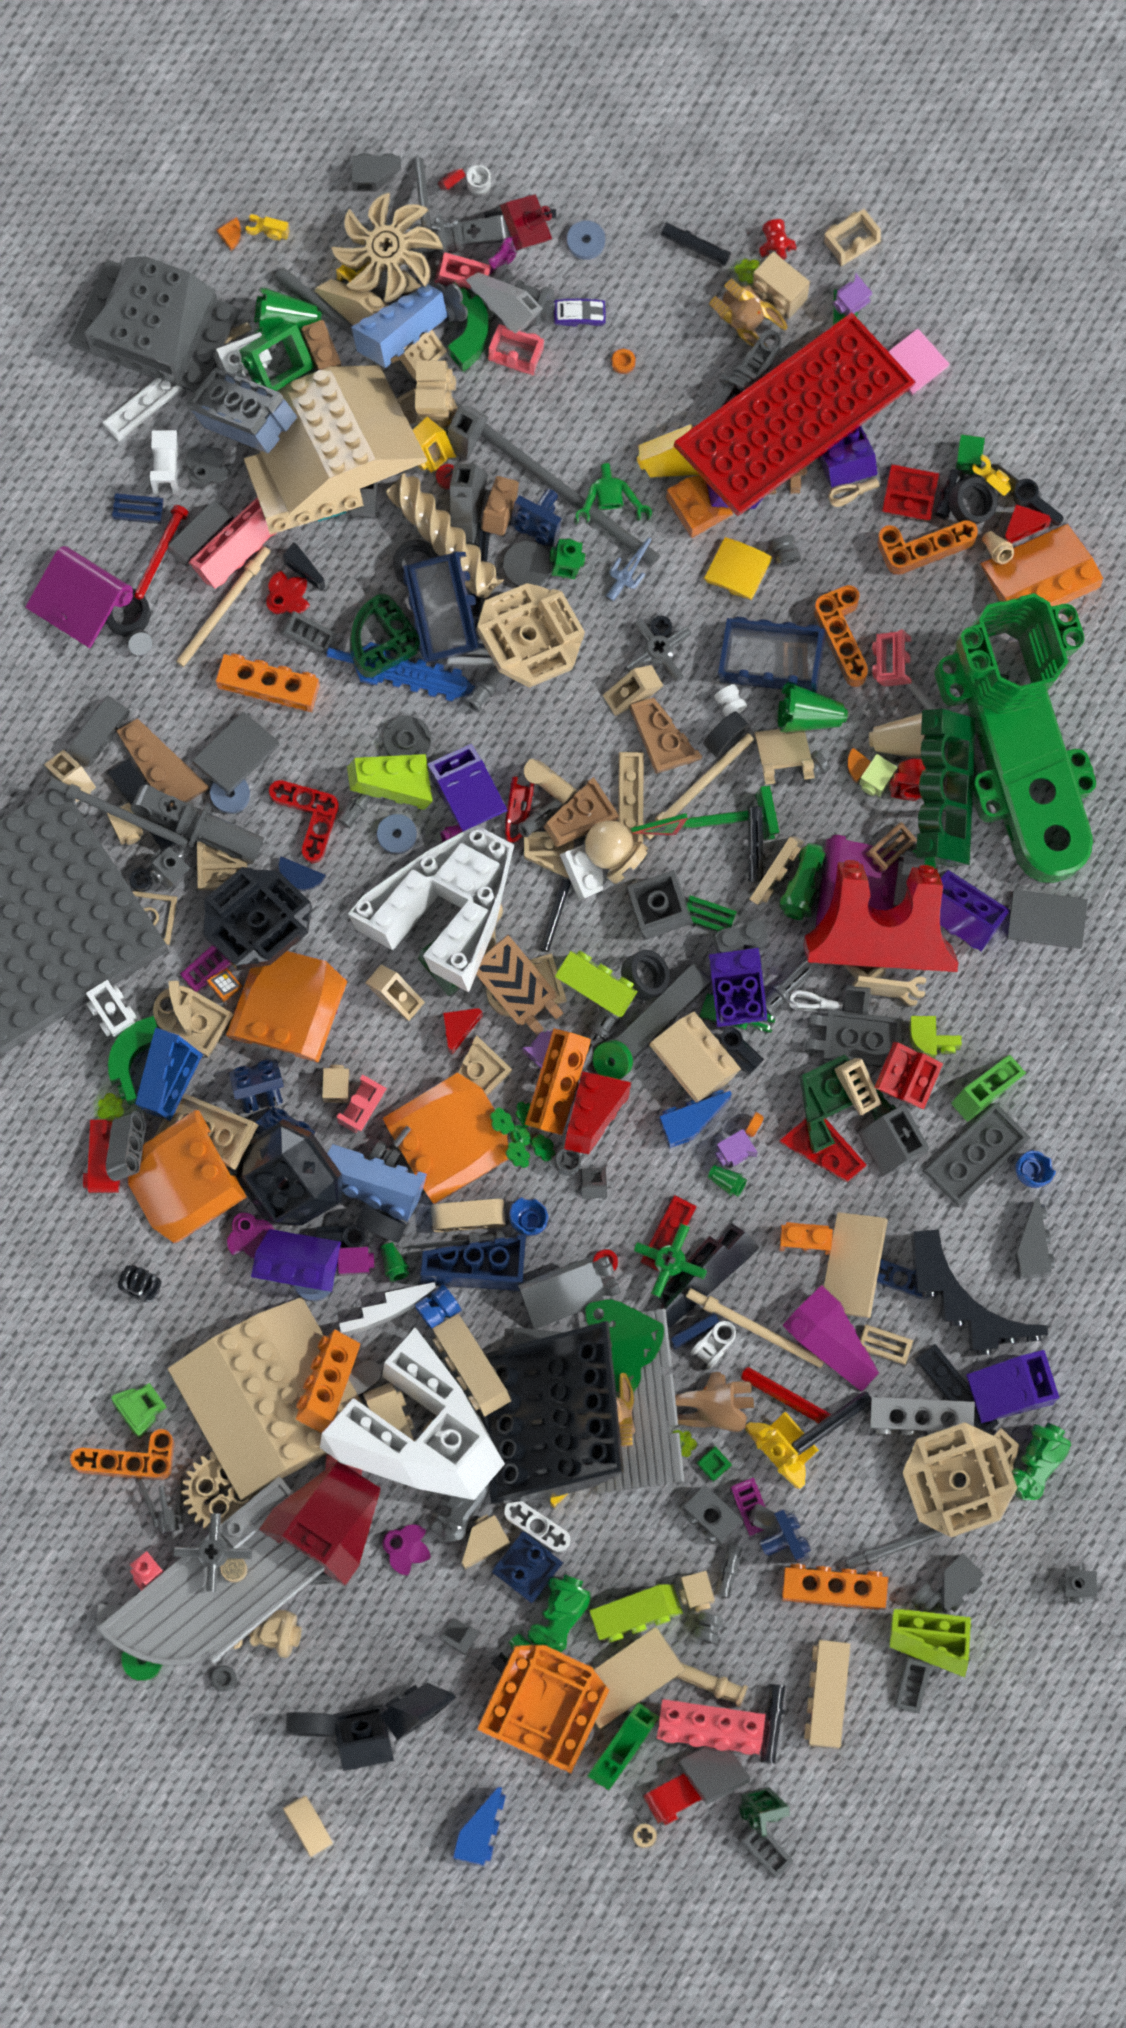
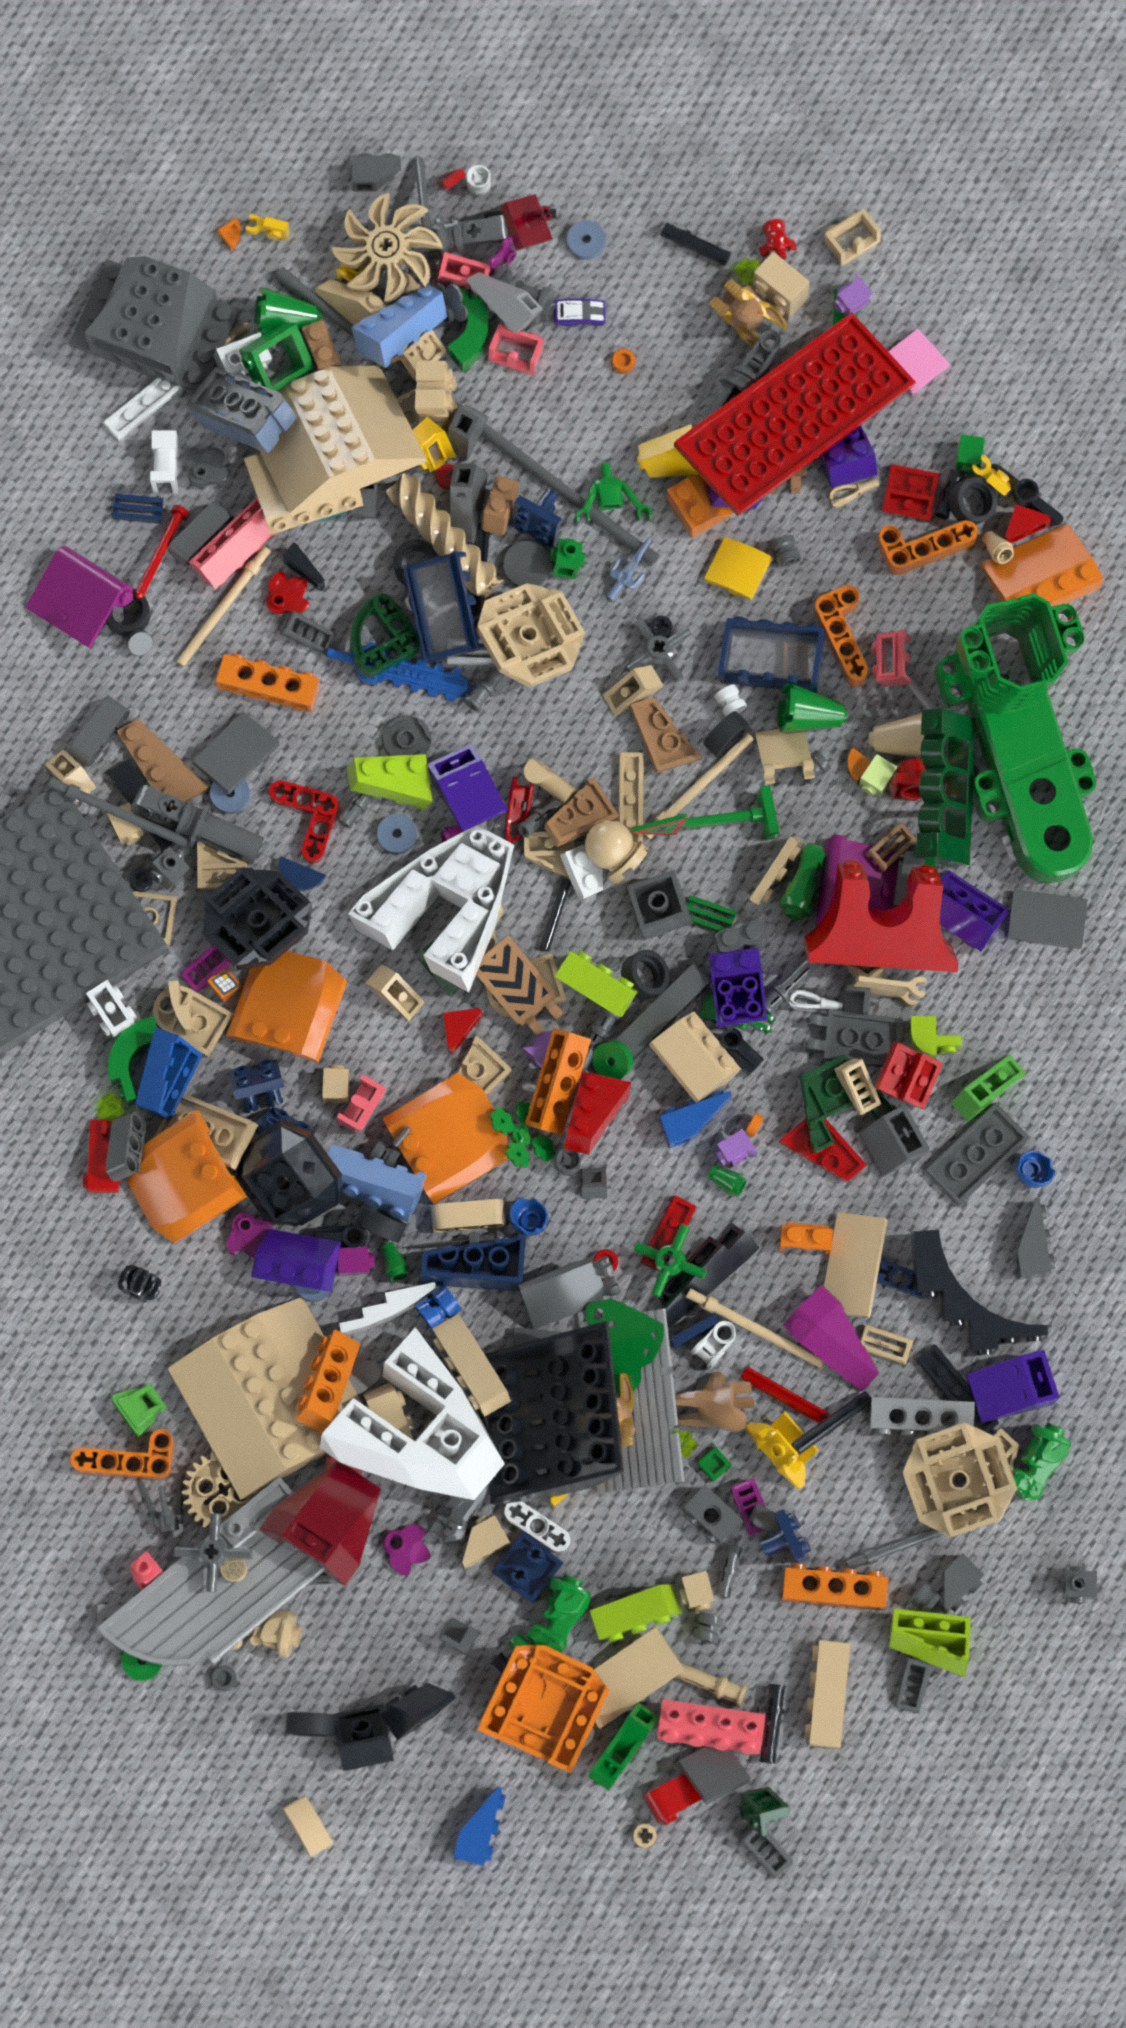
(755, 844): black pin -> none

